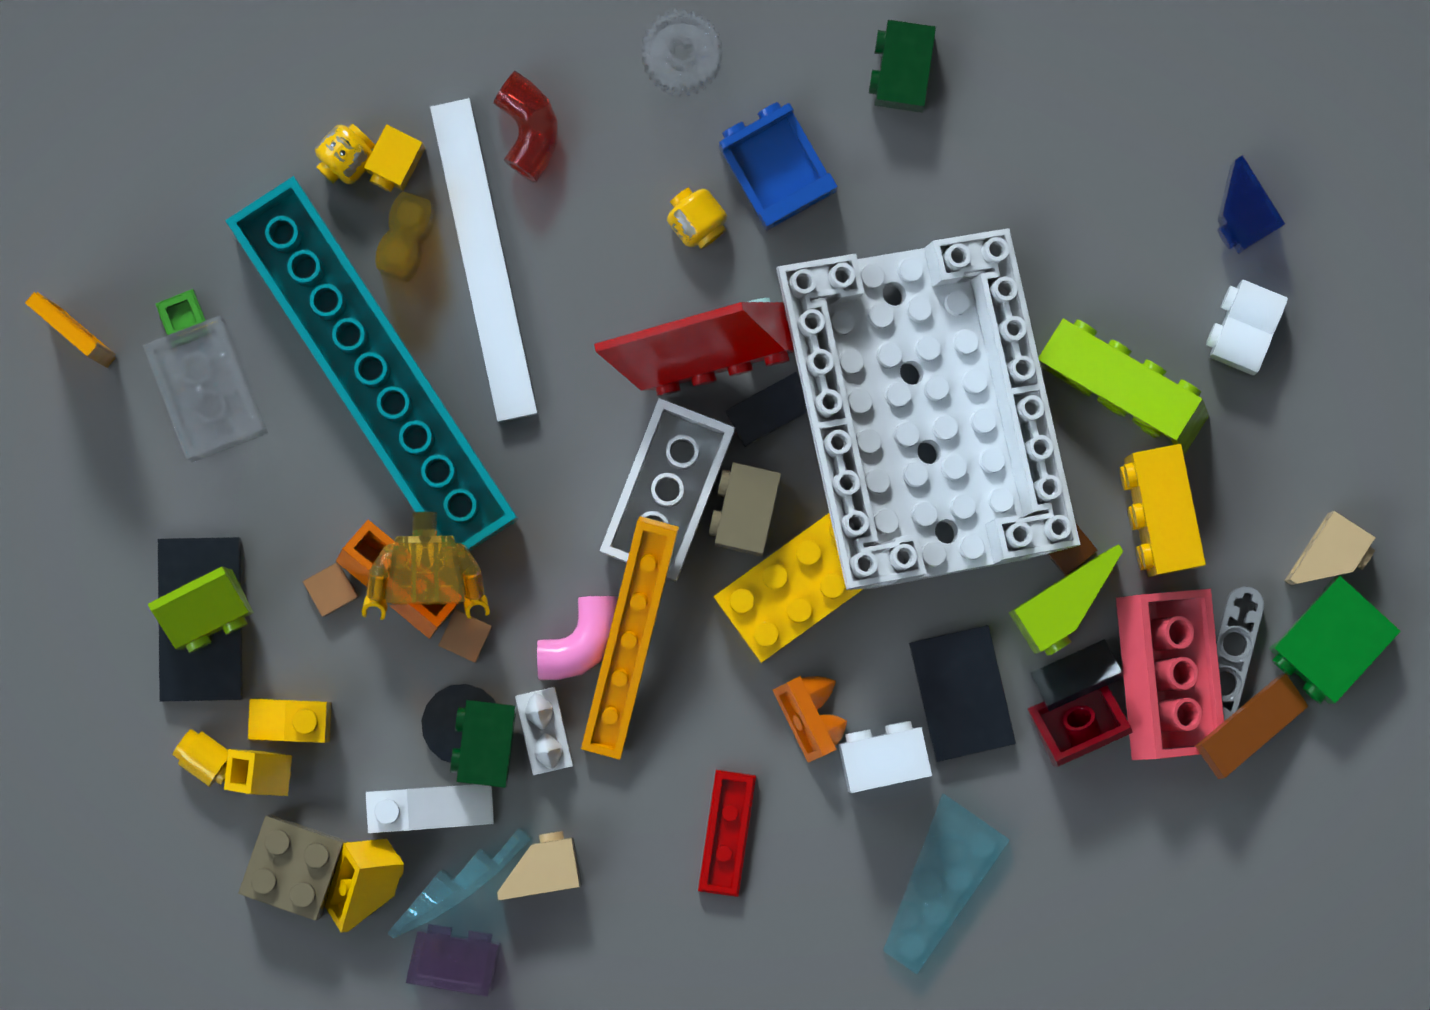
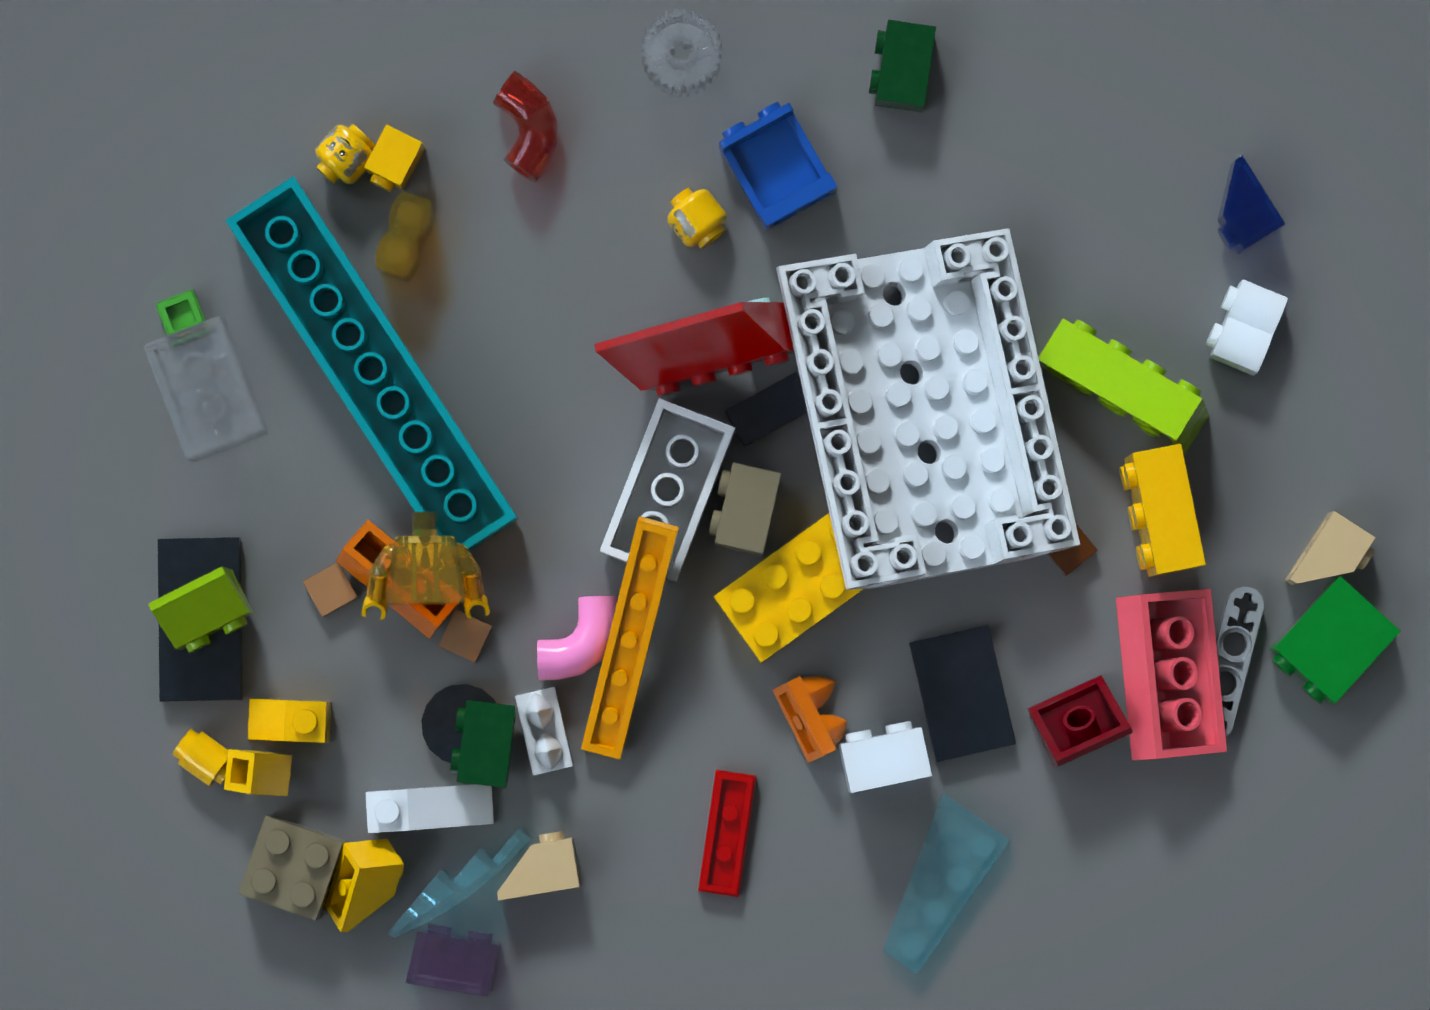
(71, 329): light orange tile -> none
(483, 260): white tile -> none
(1061, 607): lime slope -> none
(1076, 675): black tile -> none
(1251, 726): dark orange tile -> none

